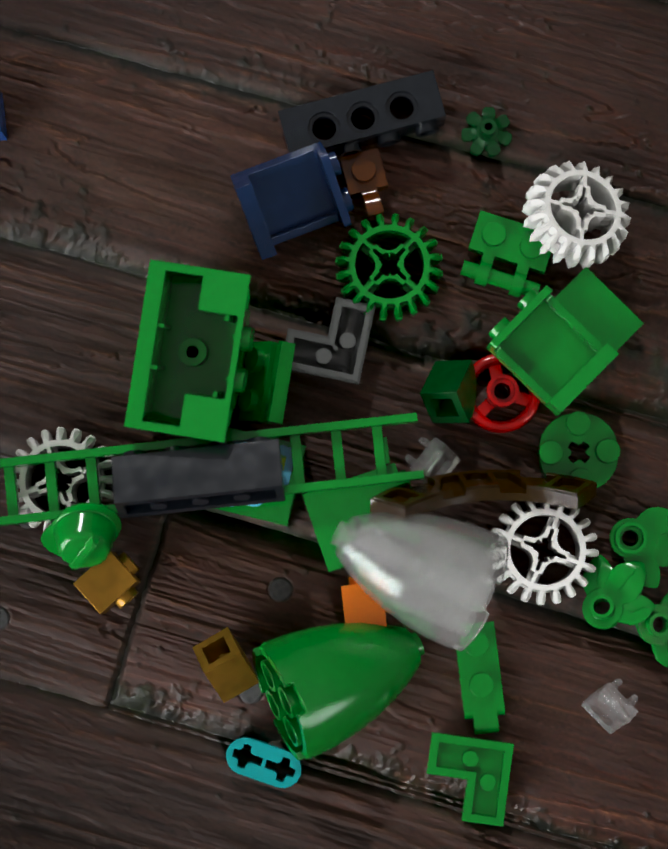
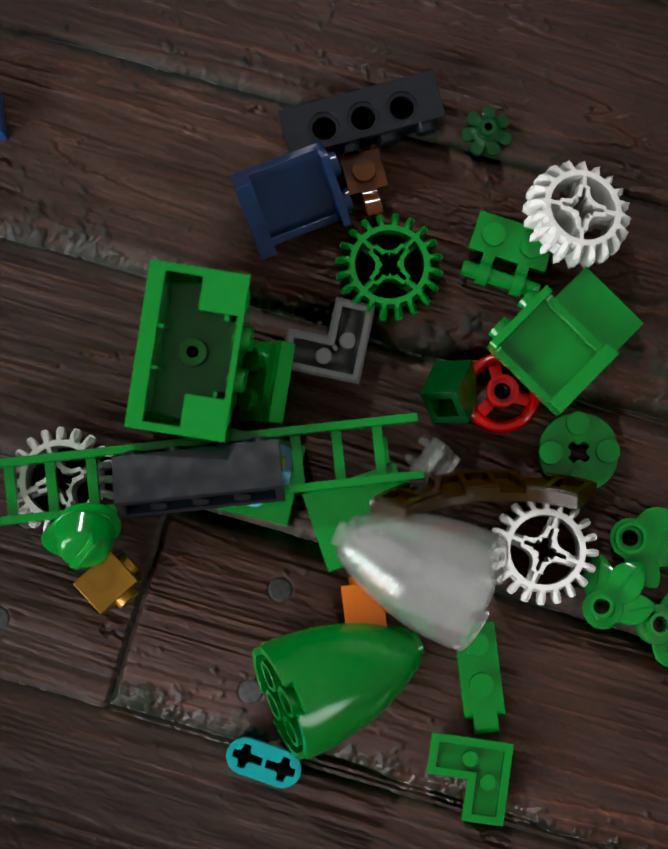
(225, 665): pearl gold brick -> none
(610, 706): clear tile -> none

